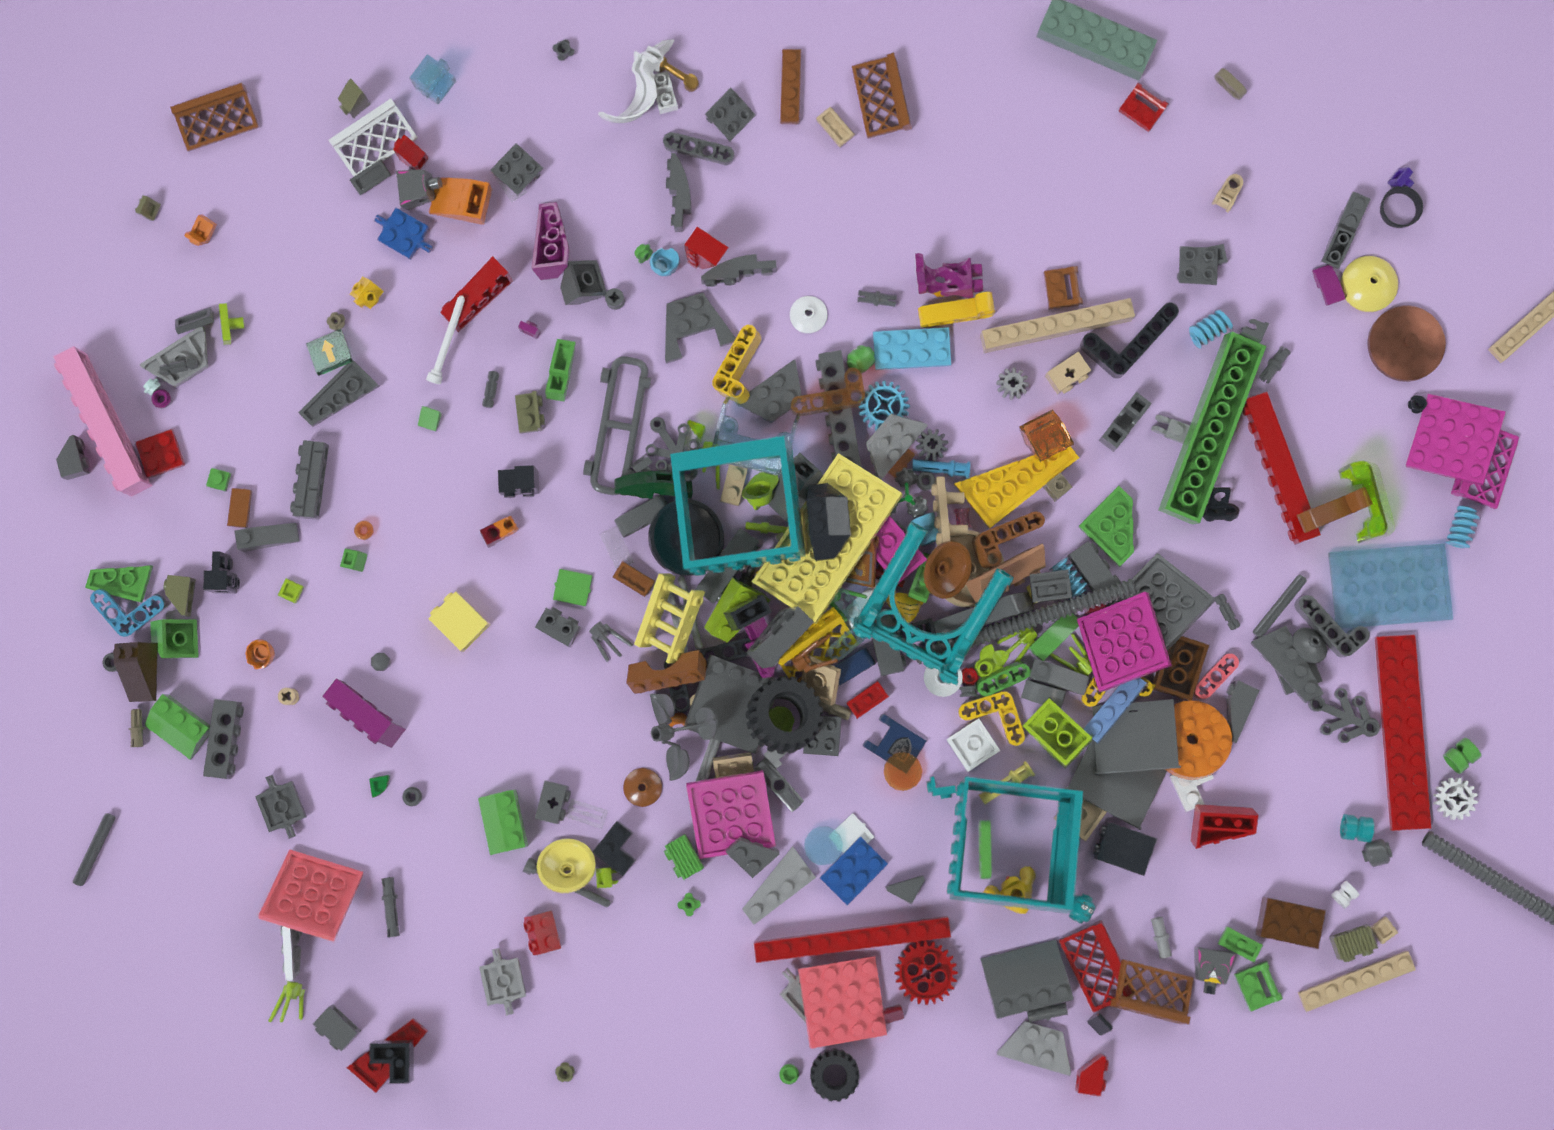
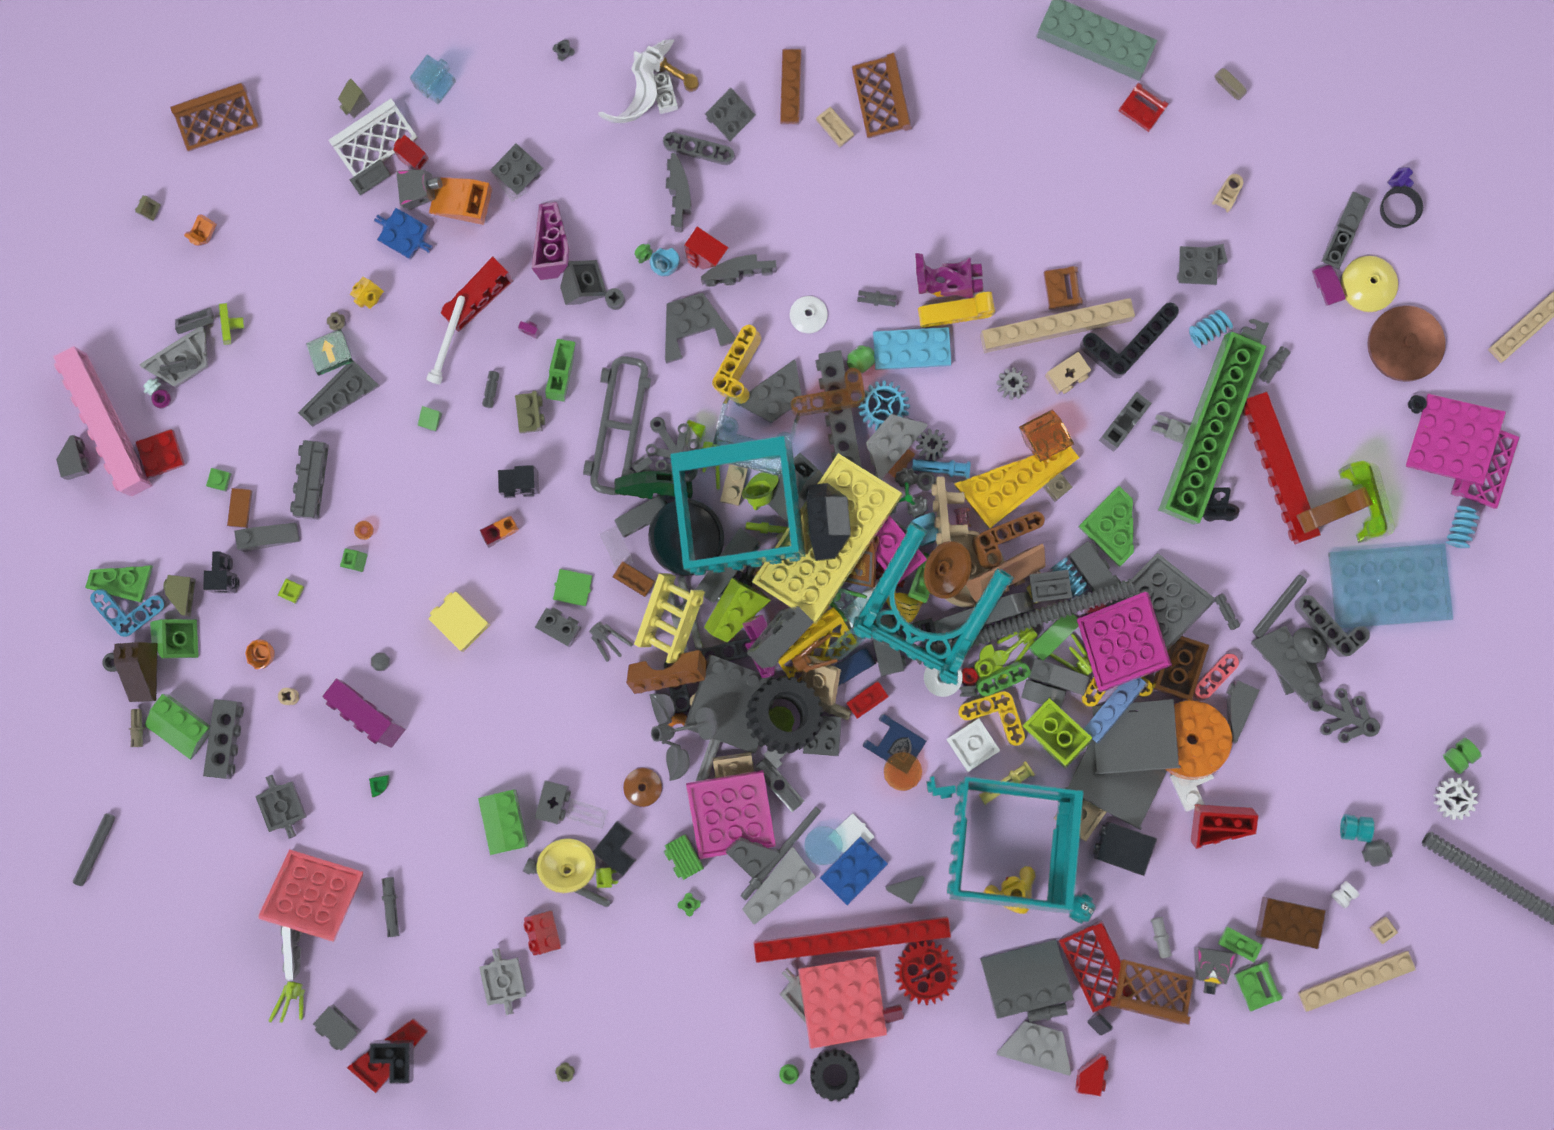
(406, 794): dark grey plate -> none
(747, 612): black brick -> none
(755, 882): none -> dark grey bar
(985, 849): bright green beam -> none
(1353, 942): olive brick -> none
(1402, 732): red plate -> none

